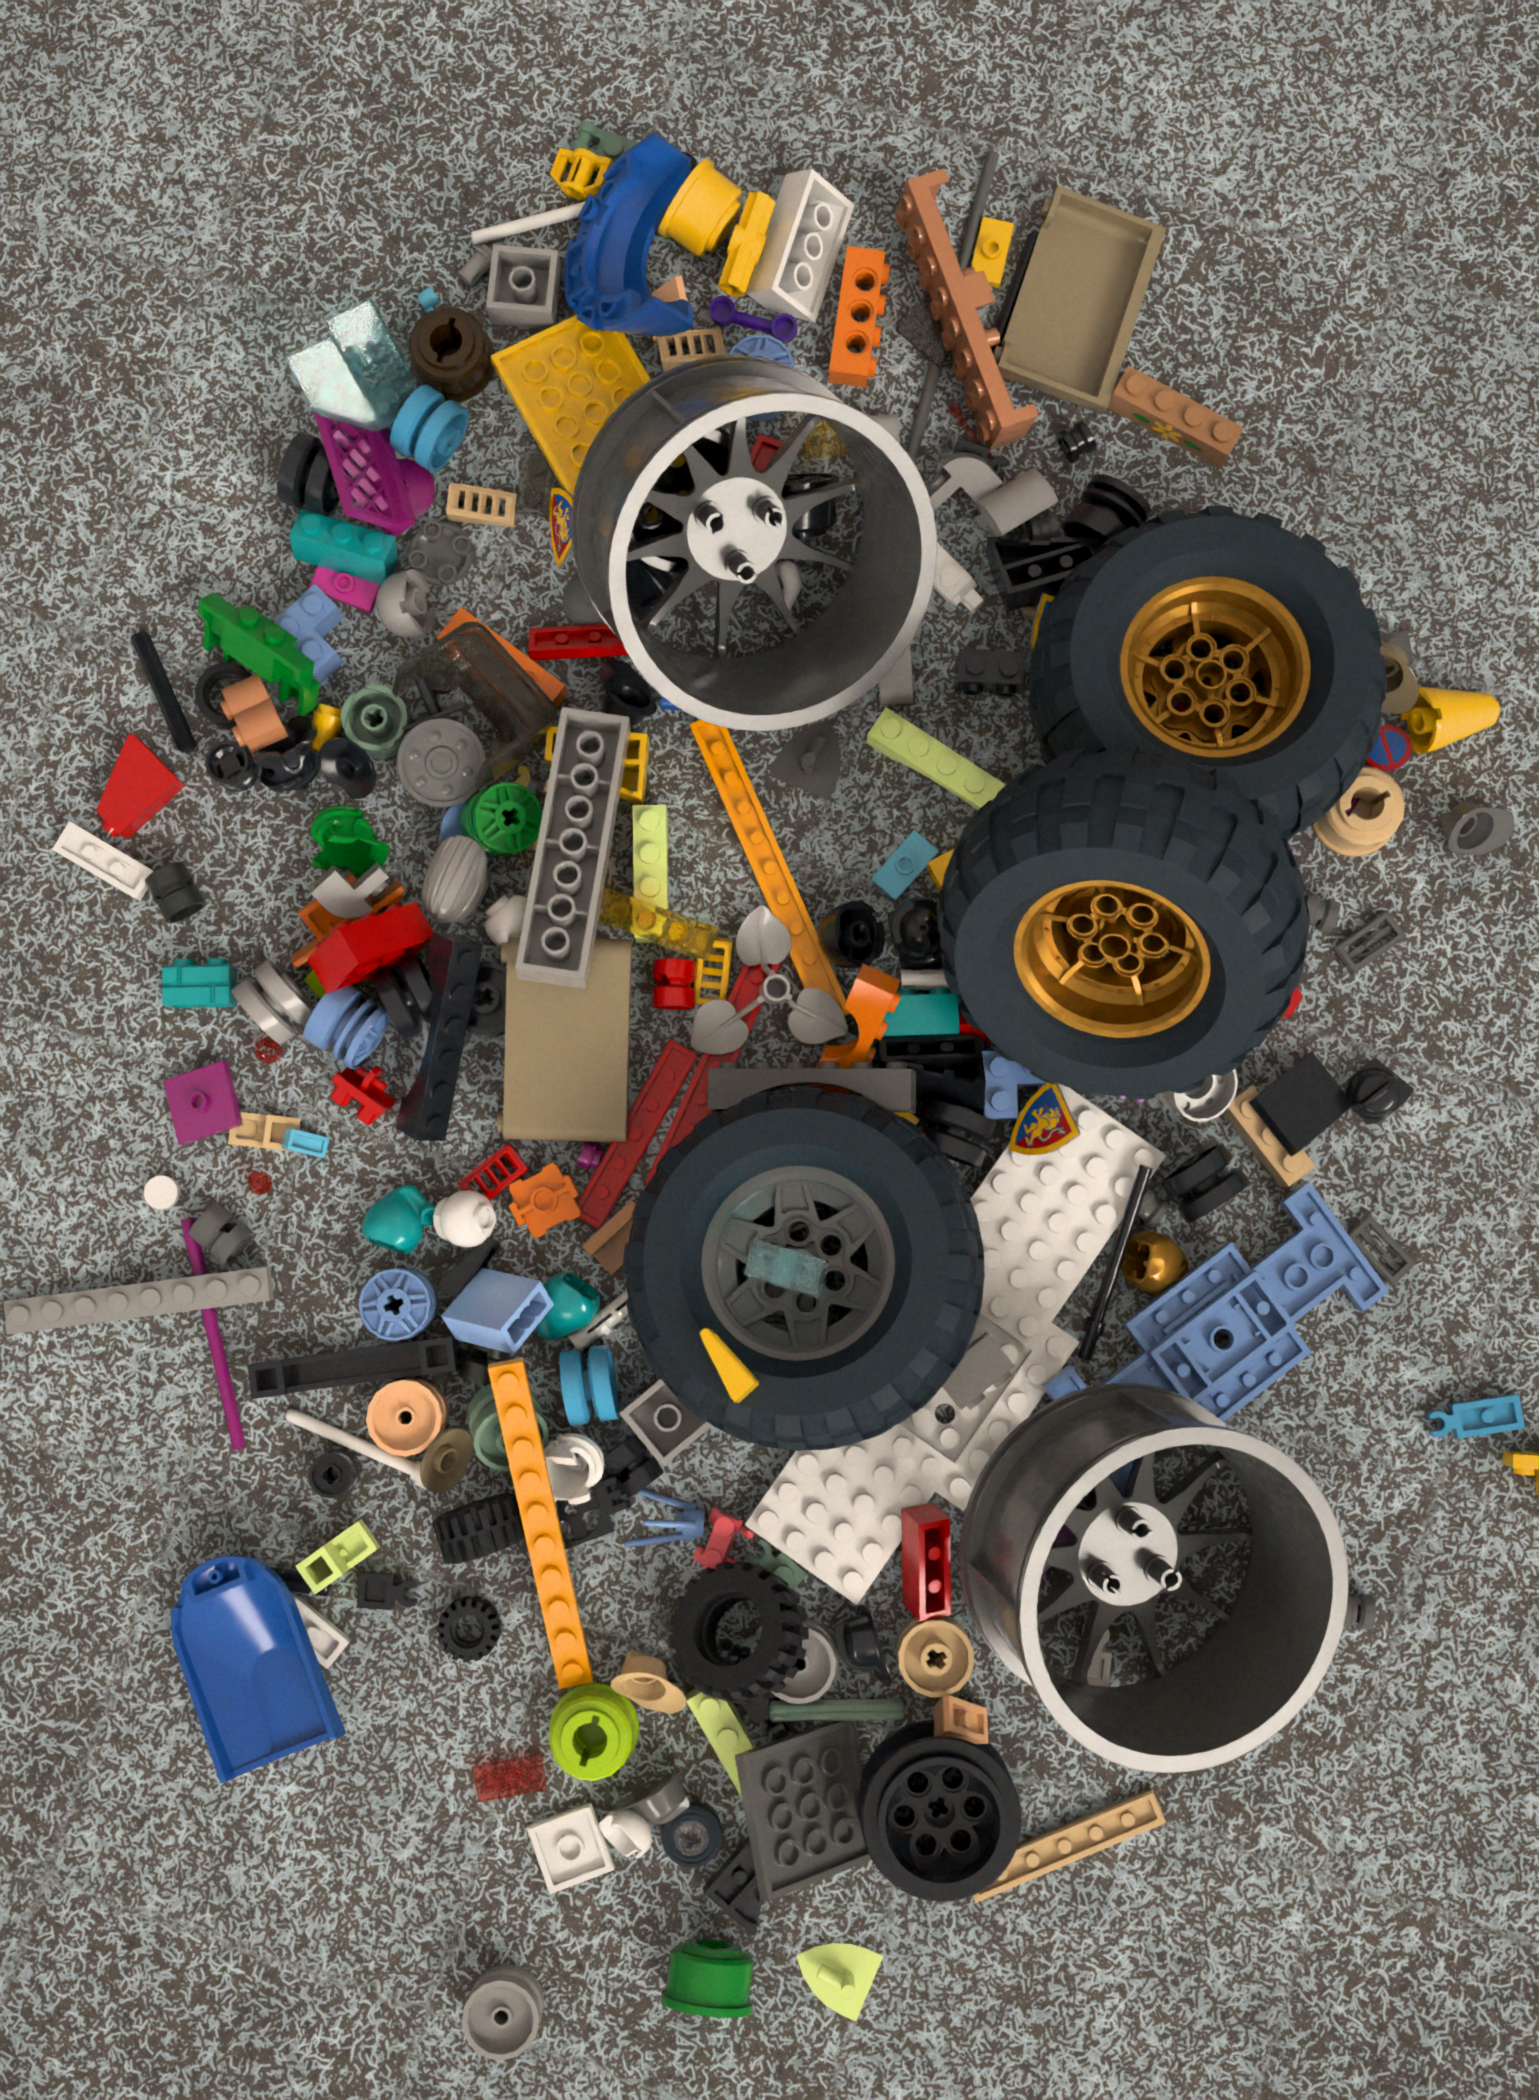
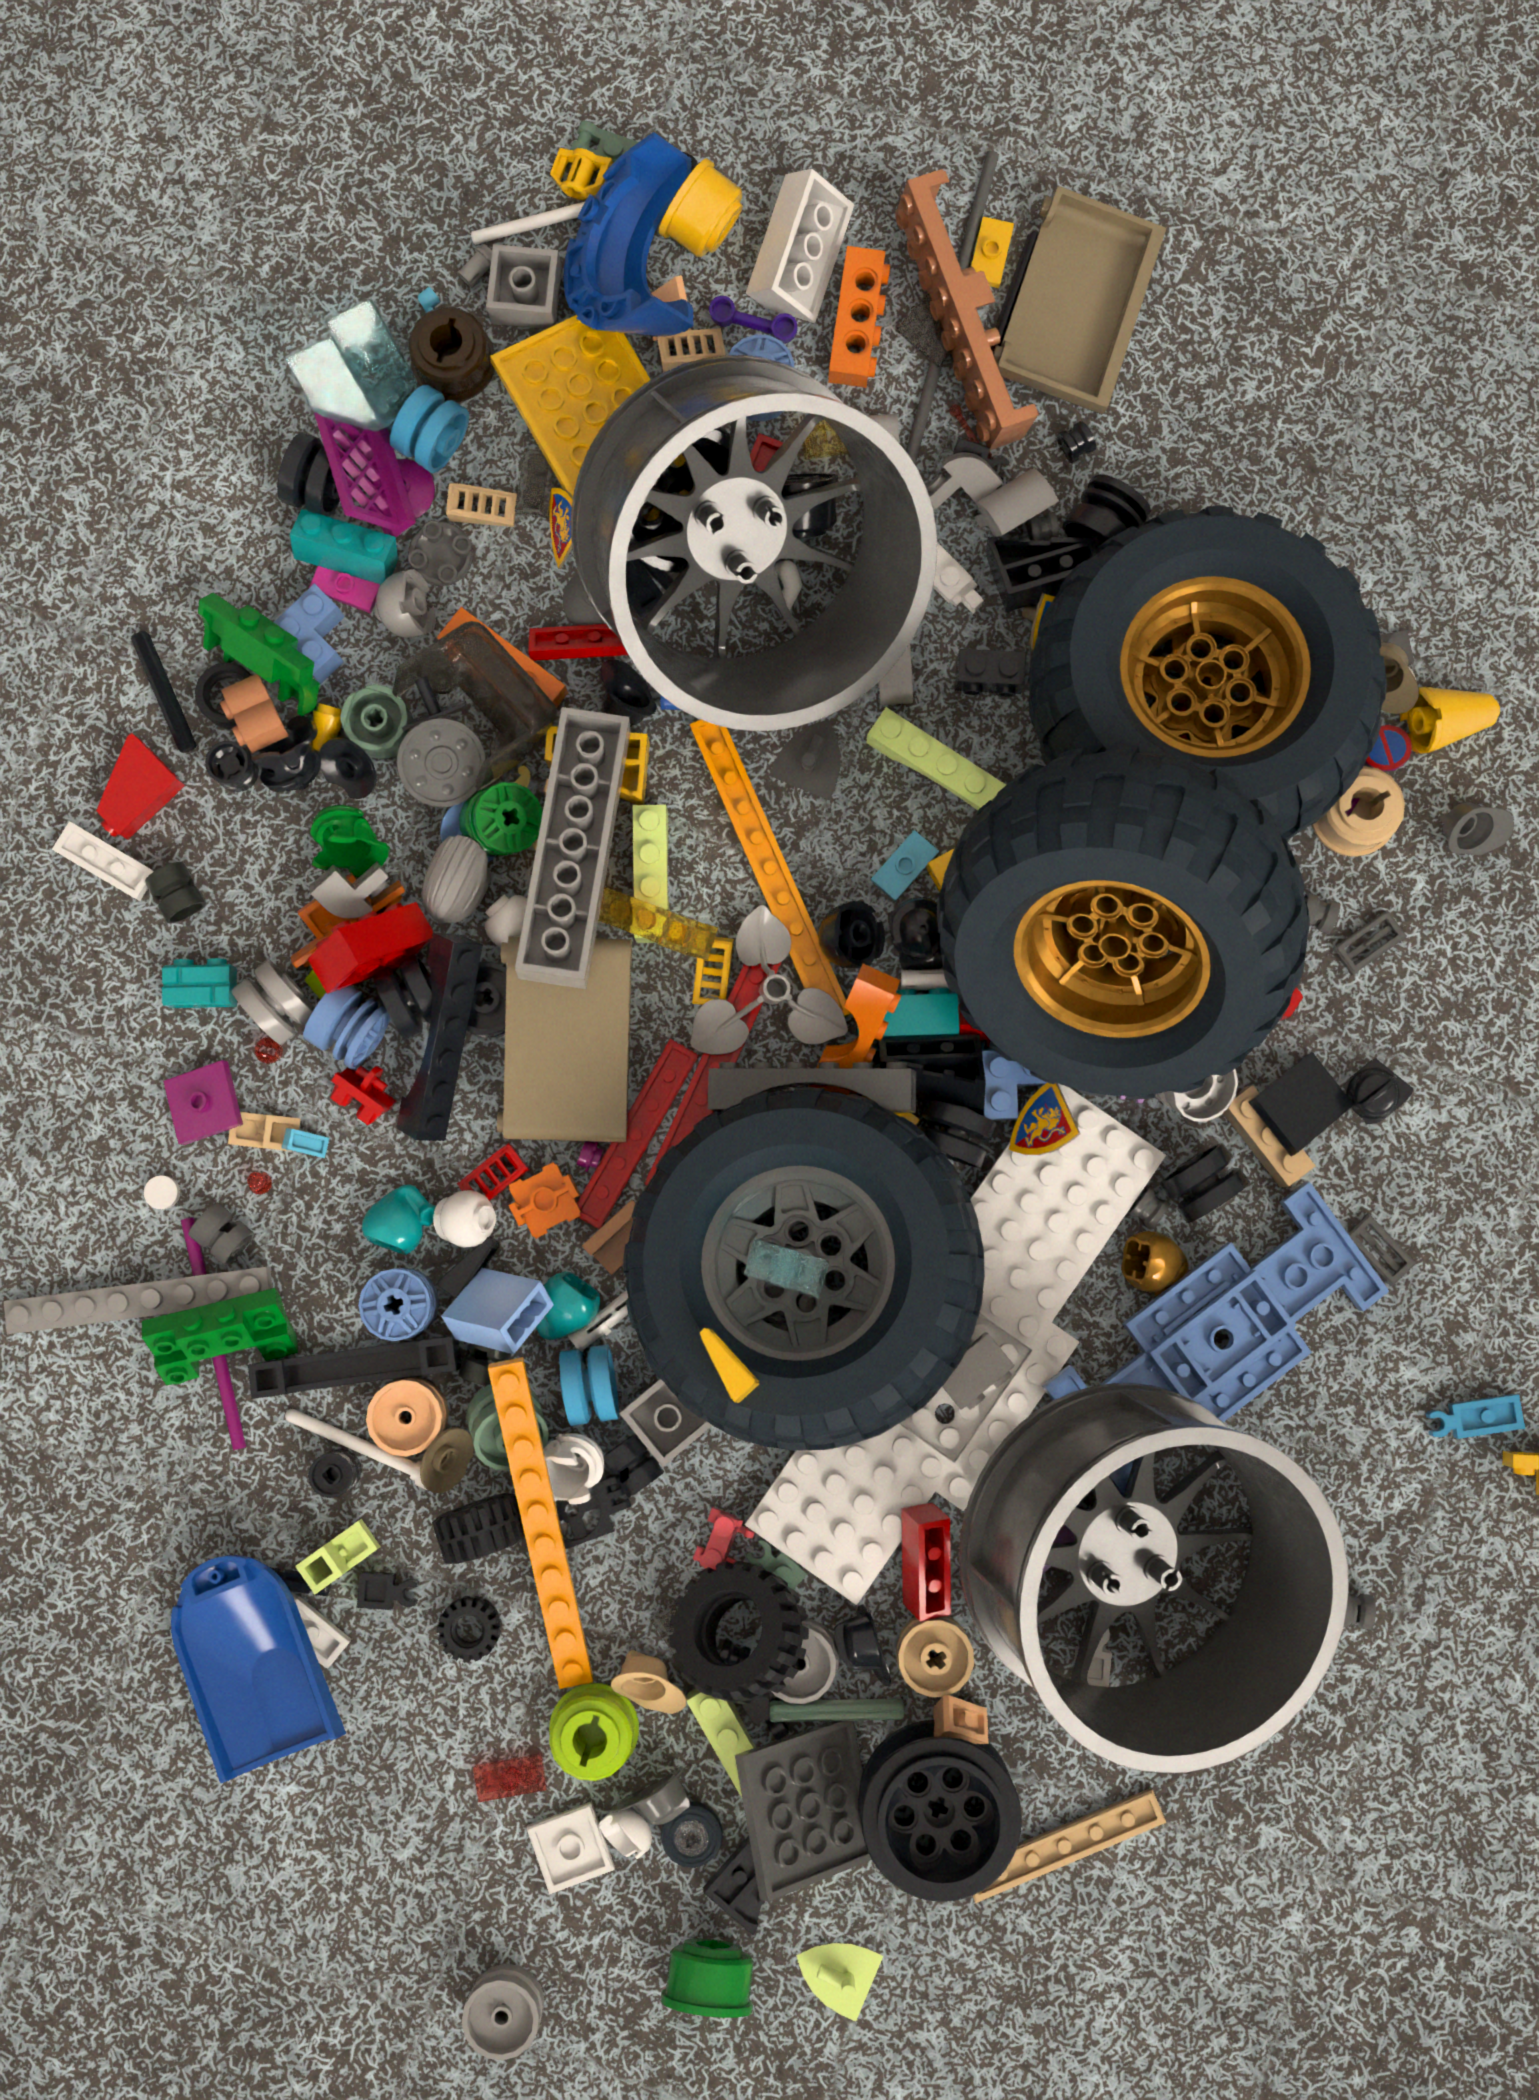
(218, 1329): none -> green bracket
(674, 984): red wheel -> none
(688, 1523): medium blue plant -> none
(746, 244): yellow piece -> none
(1095, 1324): black bar -> none
(1175, 417): medium nougat brick -> none

